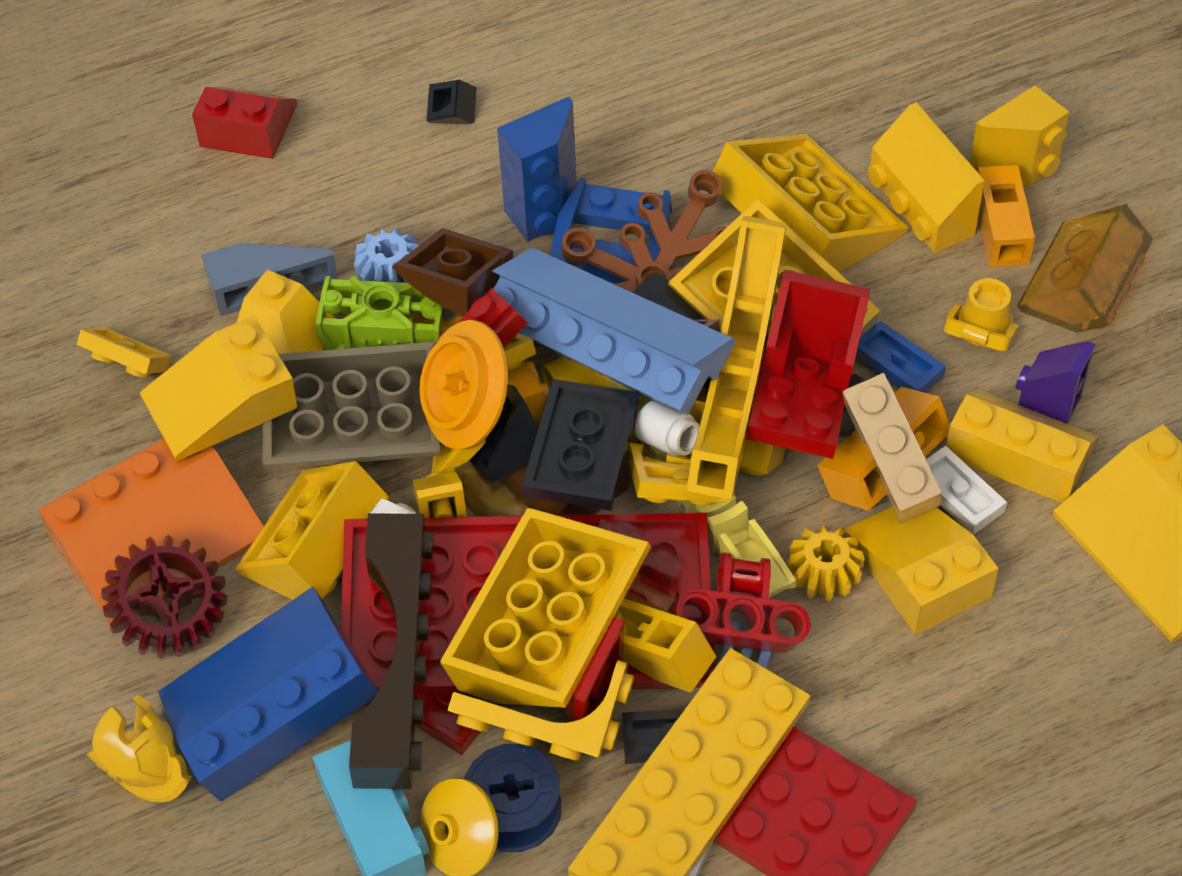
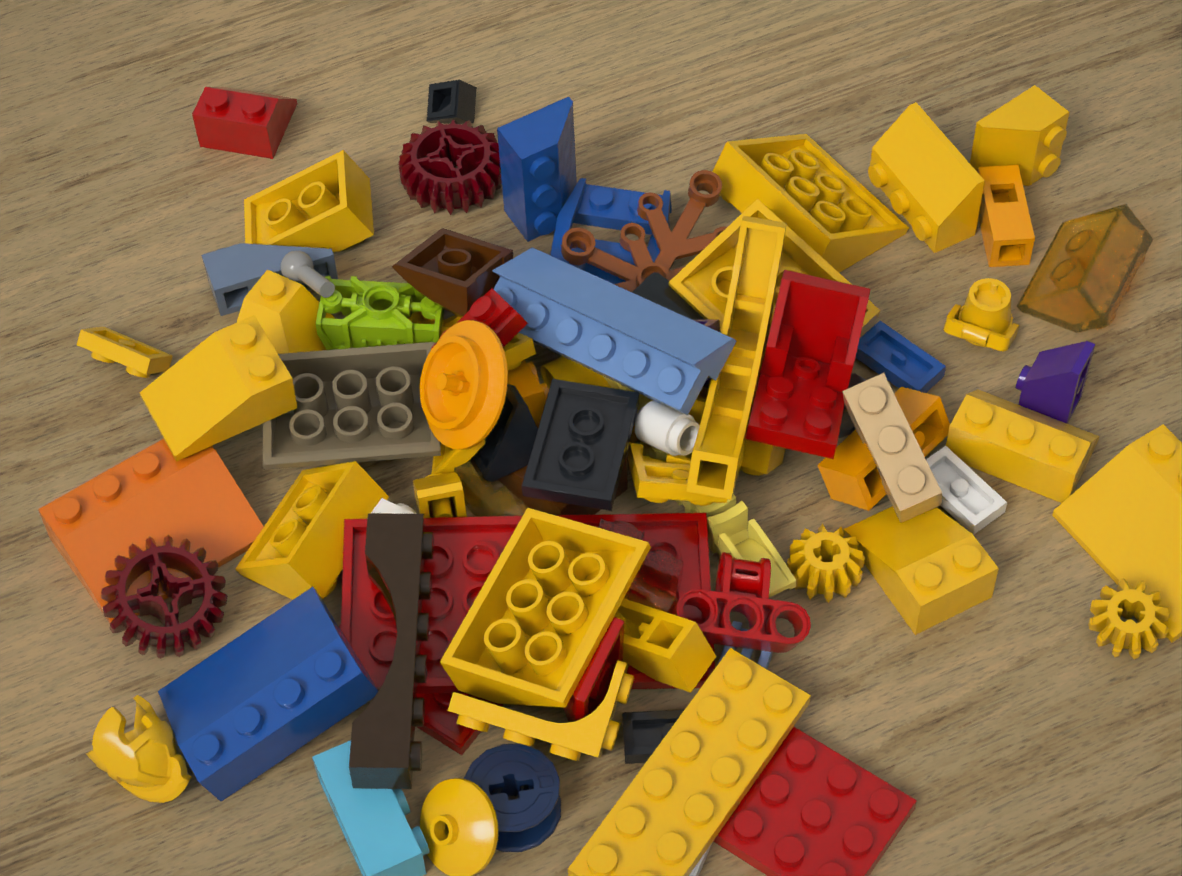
(300, 268): none -> light grey bar
(313, 208): none -> yellow slope
(380, 253): light blue gear -> none
(451, 166): none -> dark red gear
(1129, 633): none -> yellow gear

